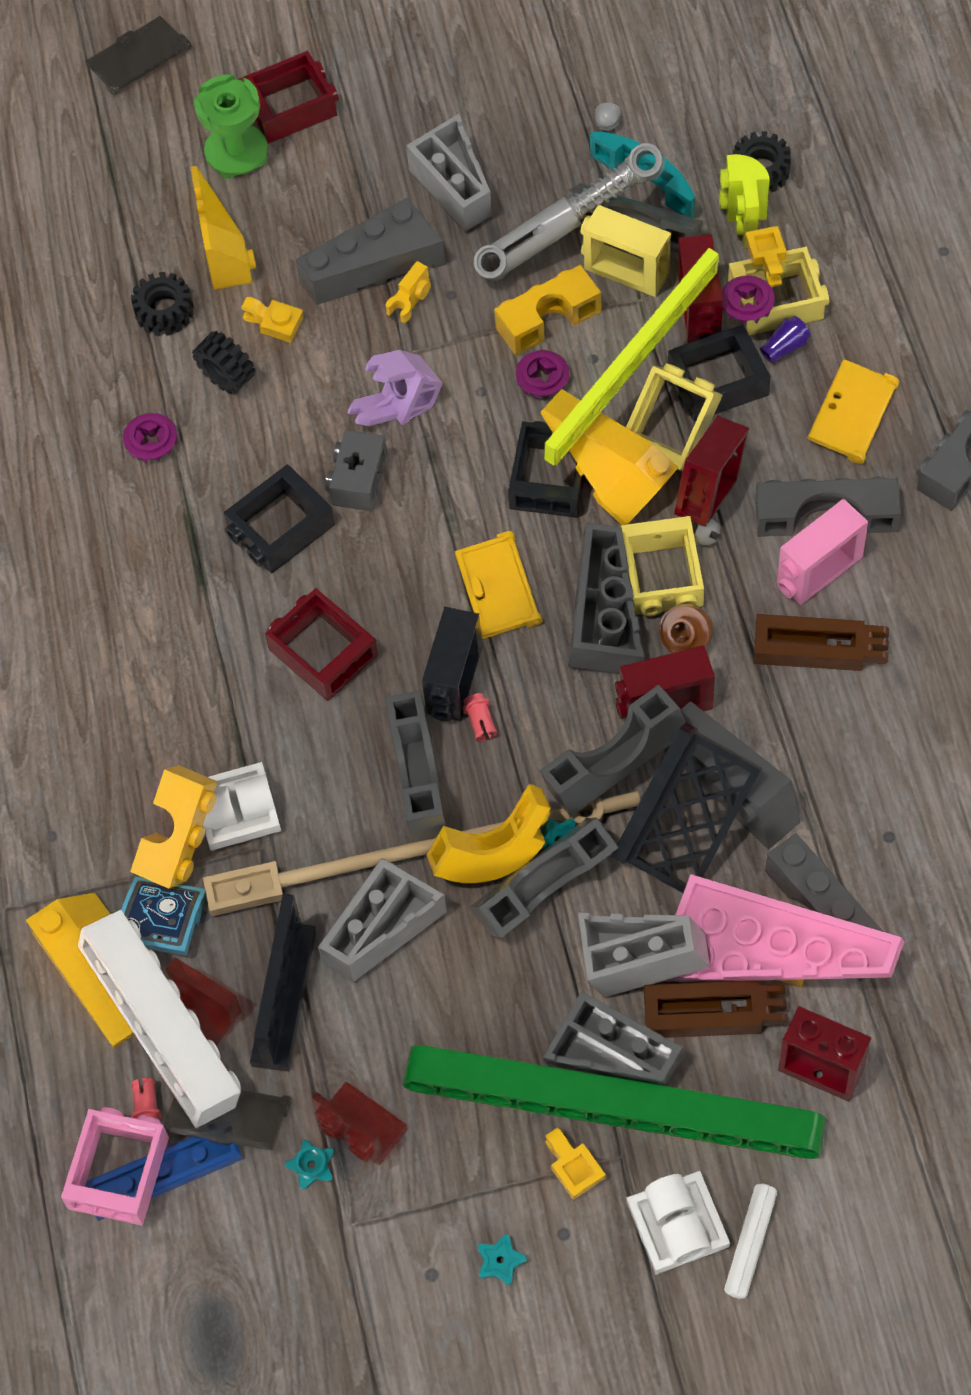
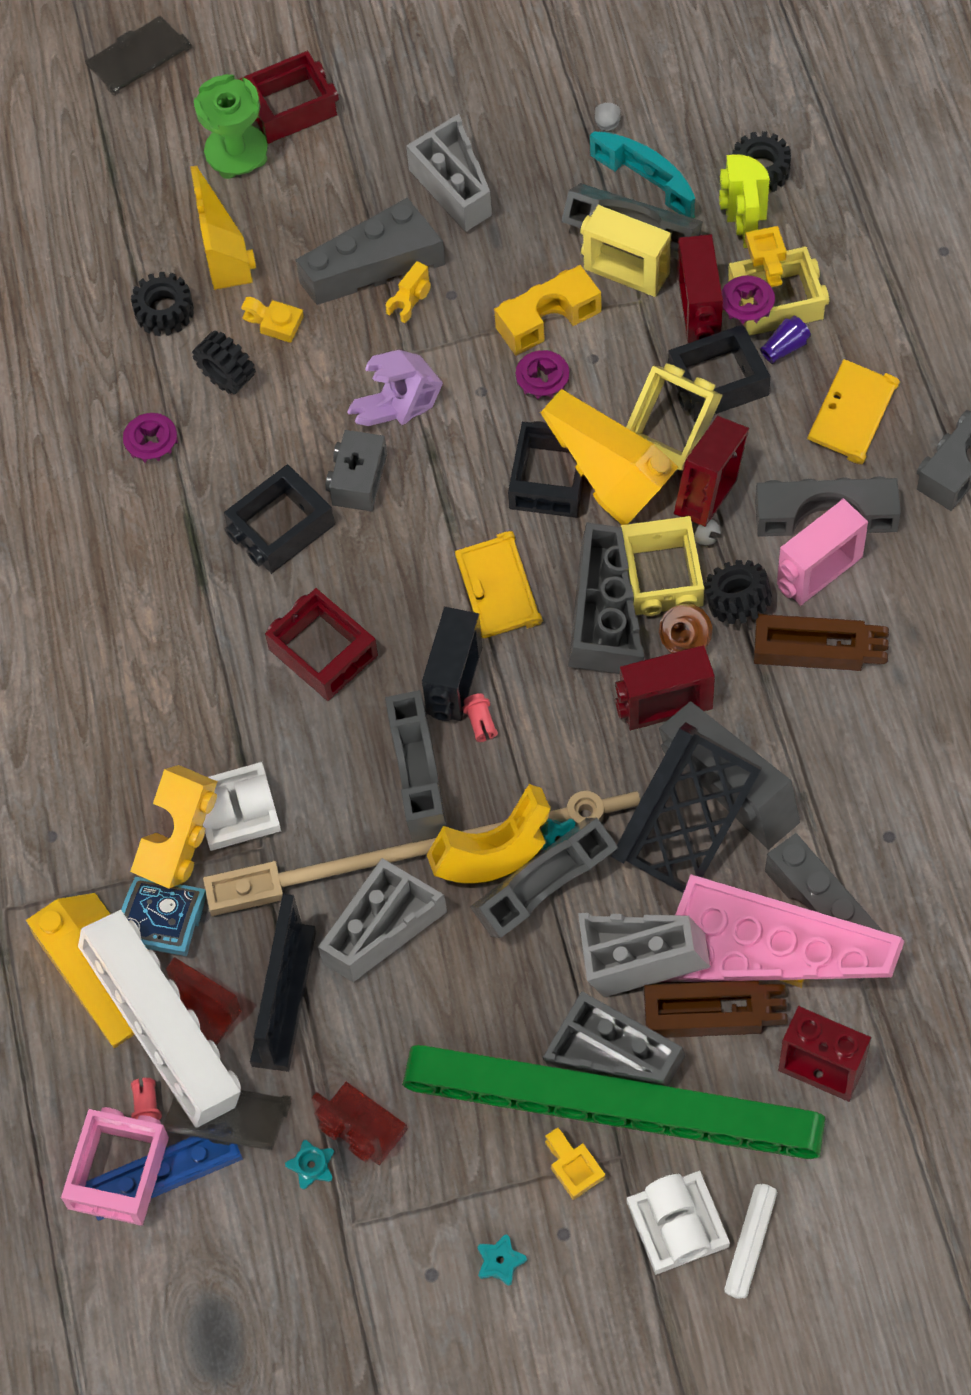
(565, 215): light grey piece -> none
(582, 777): dark grey arch -> none
(631, 357): neon yellow tile -> none
(730, 605): none -> black tyre

